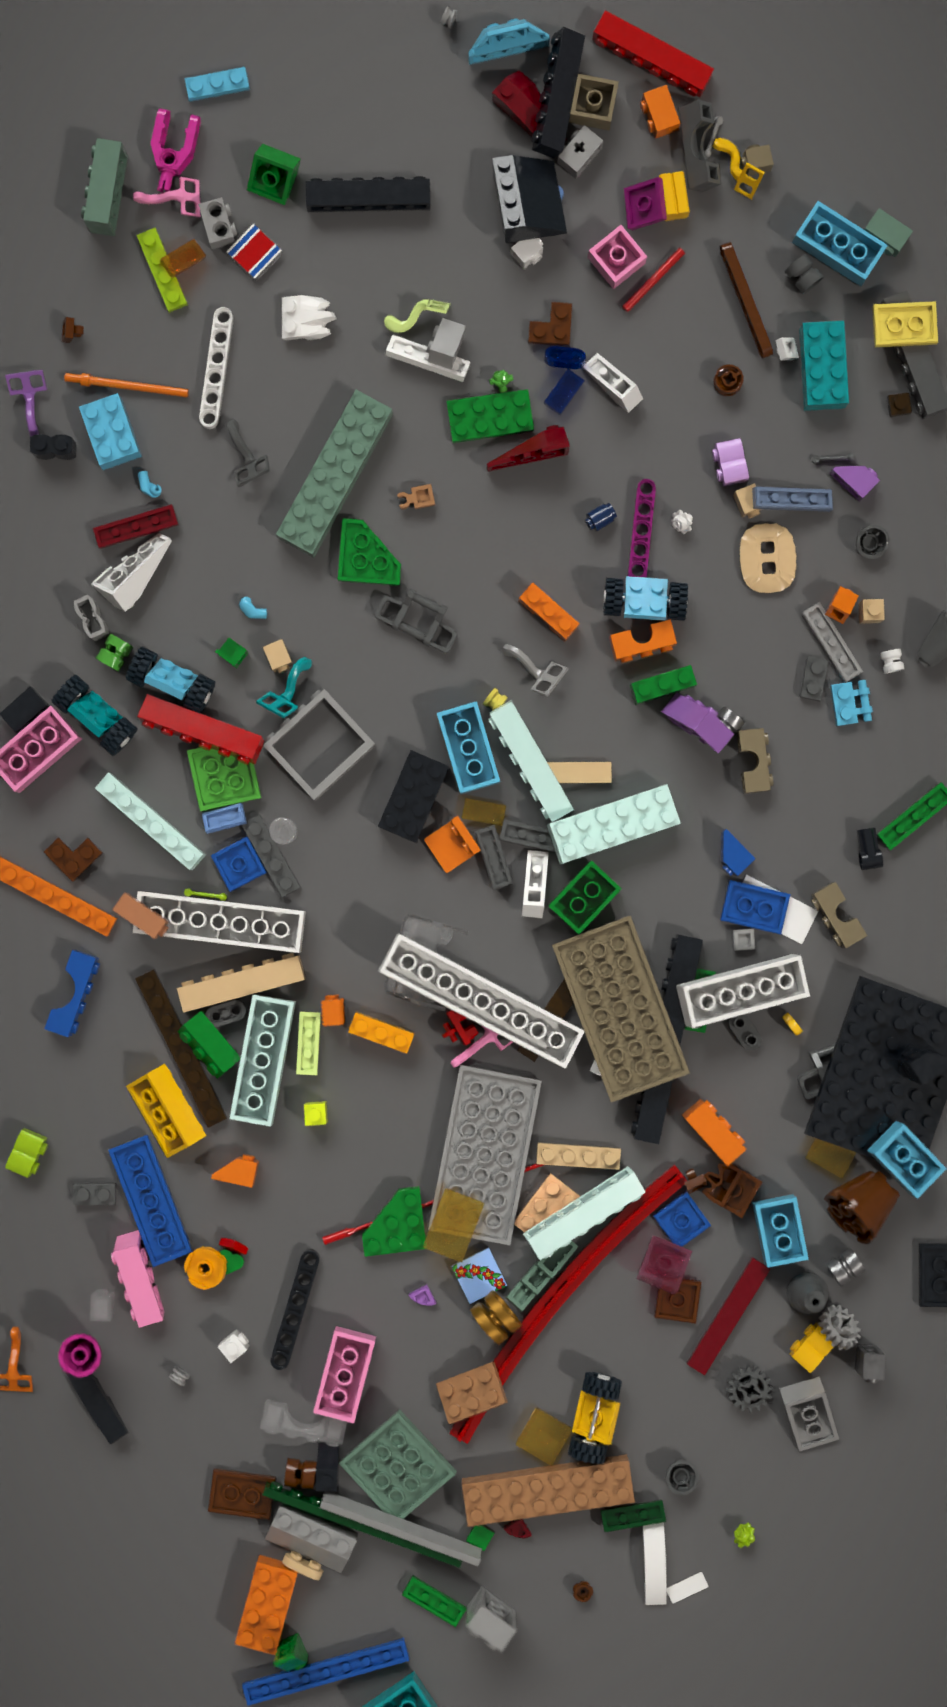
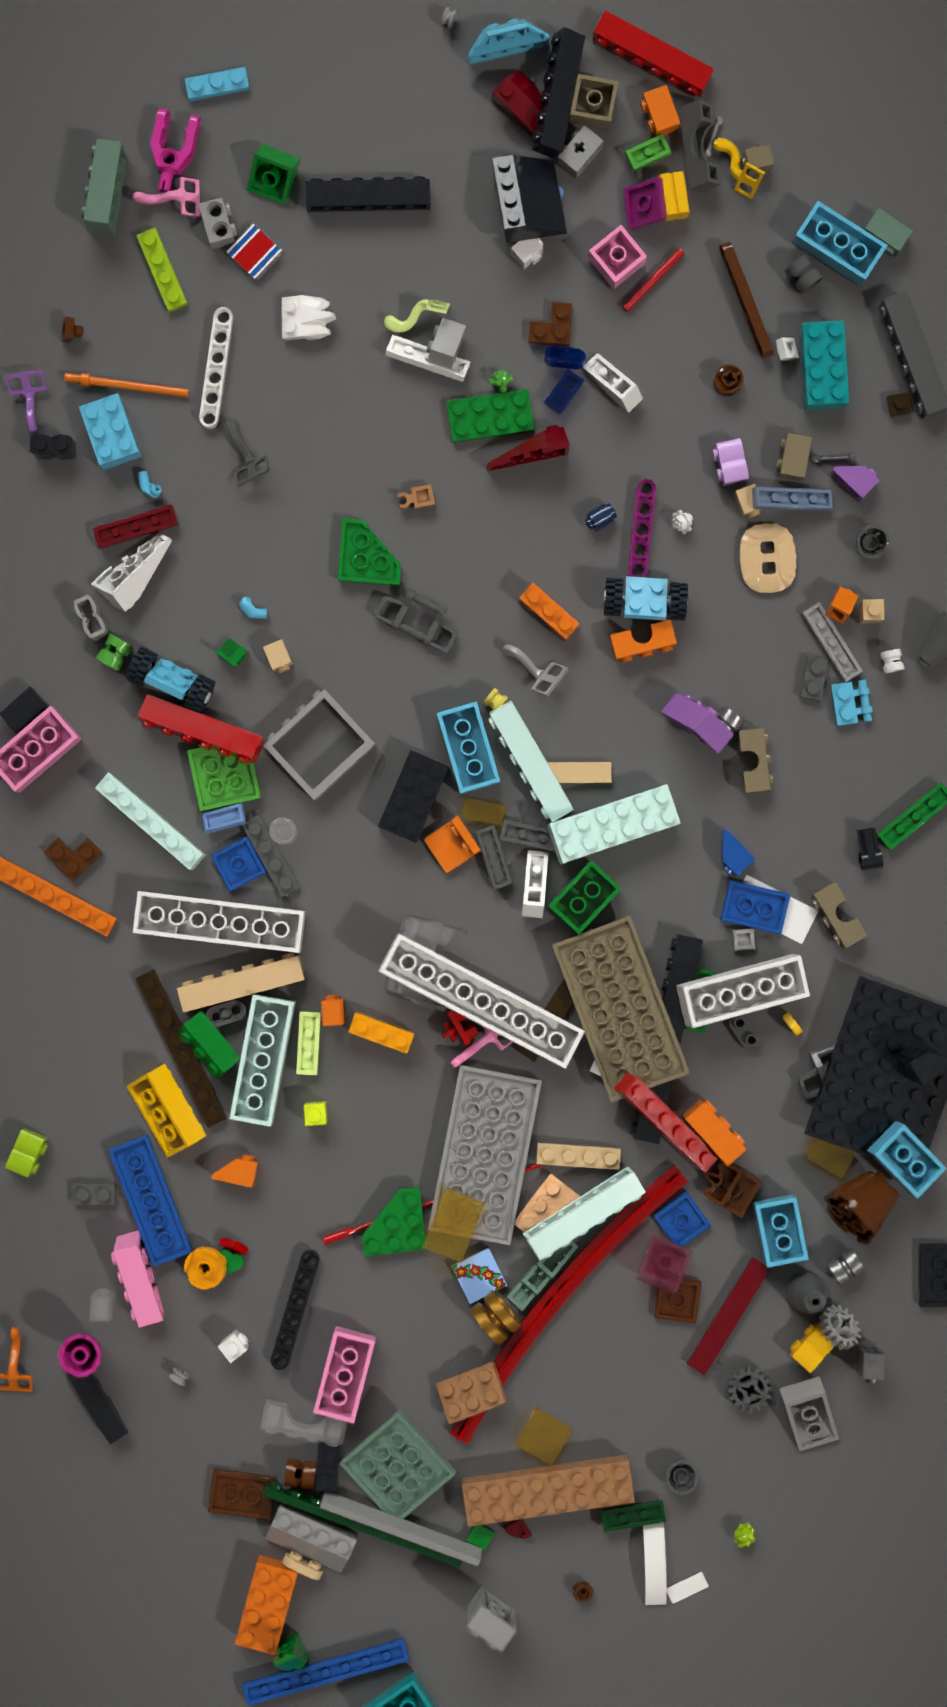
(81, 968): blue arch -> none
(94, 714): plate -> none
(141, 916): nougat brick -> none
(183, 258): clear orange plate -> none
(188, 892): lime hinge -> none
(285, 699): teal piece -> none
(334, 473): sand green brick -> none
(423, 1296): medium lavender tile -> none
(434, 1601): green tile -> none
(595, 1417): plate -> none
(648, 153): none -> bright green plate
(663, 685): green brick -> none
(666, 1122): none -> red brick
(695, 1182): reddish brown tile -> none
(794, 457): none -> dark tan brick
(905, 324): light yellow tile -> none

